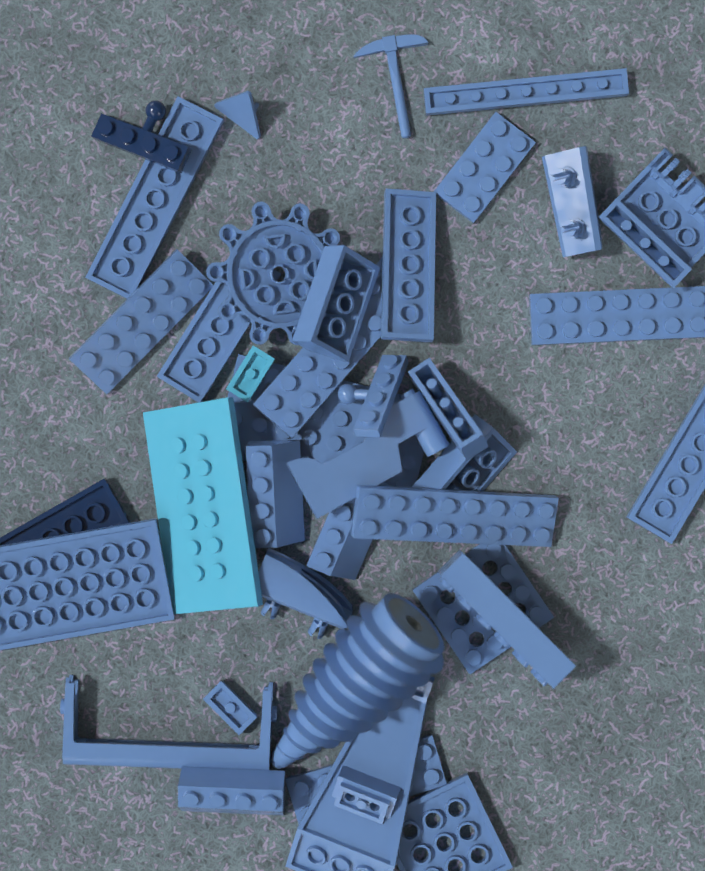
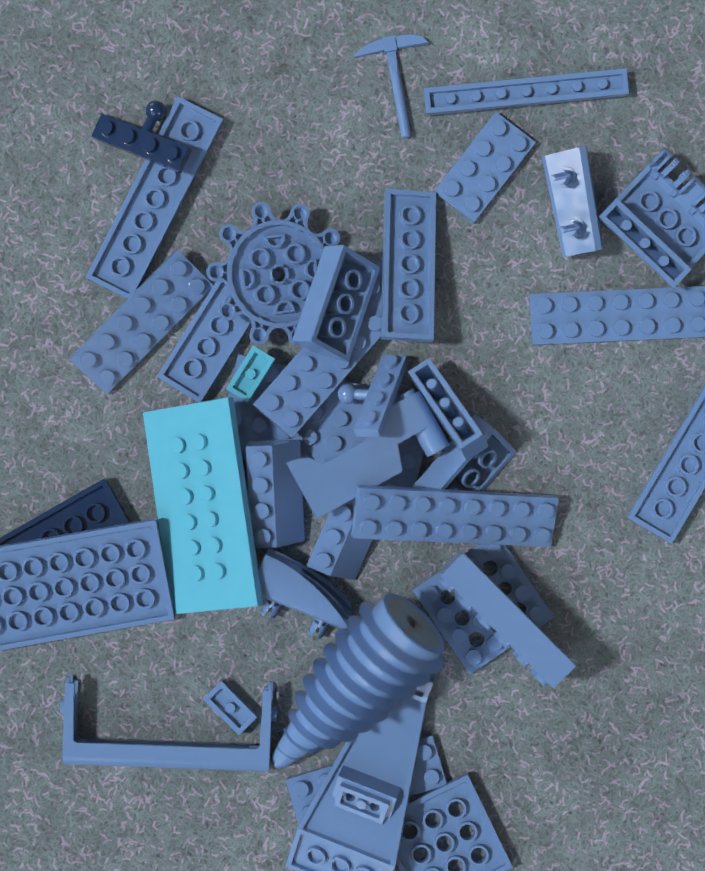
(231, 790): medium blue slope -> none
(242, 111): medium blue piece -> none

